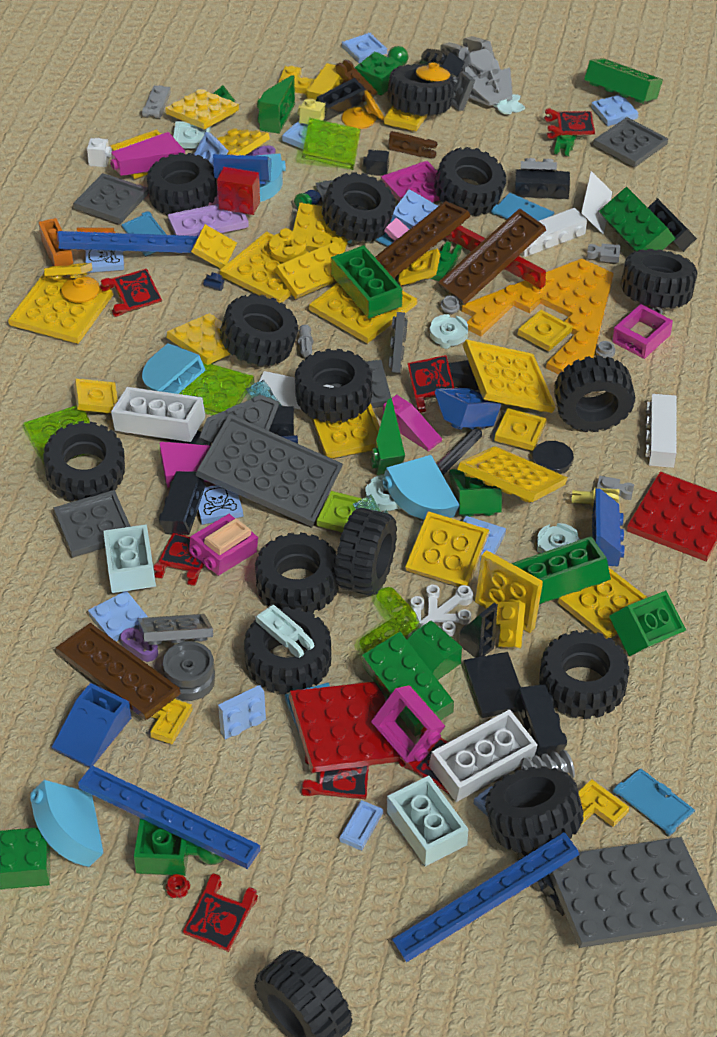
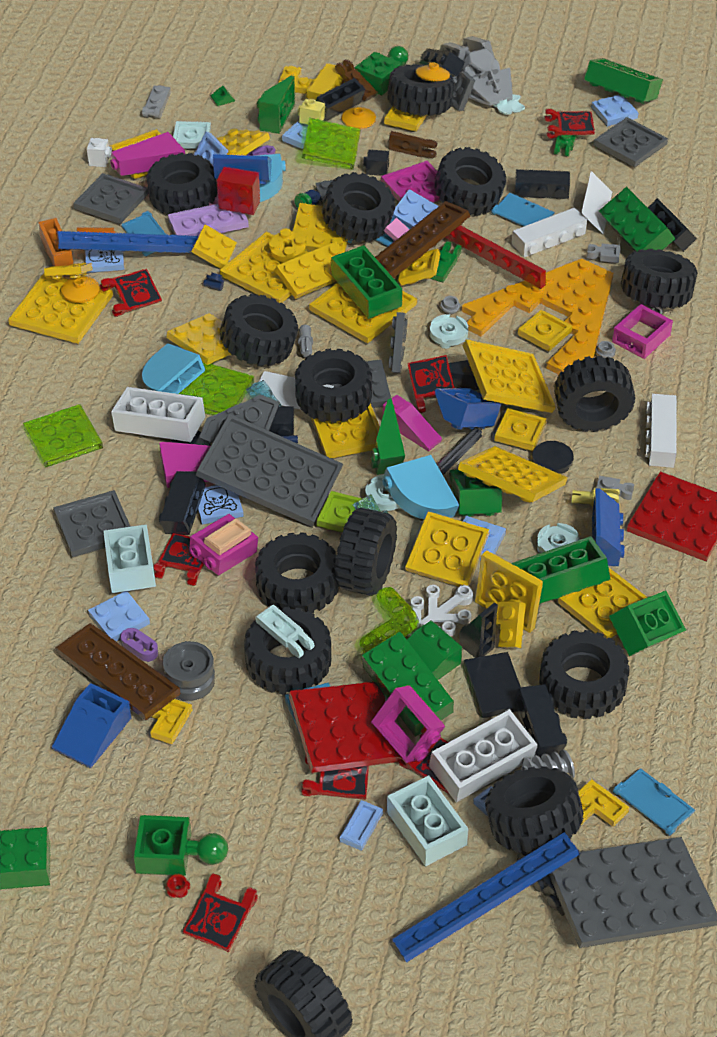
(67, 821): medium azure brick -> none
(78, 440): black tyre -> none
(95, 395): yellow plate -> none
(170, 817): blue plate -> none
(175, 628): dark grey plate -> none
(202, 109): yellow plate -> none
(242, 712): light blue plate -> none
(363, 46): light blue tile -> none
(371, 106): light orange dish -> none
(492, 256): reddish brown plate -> none
(547, 164): light grey plate -> none

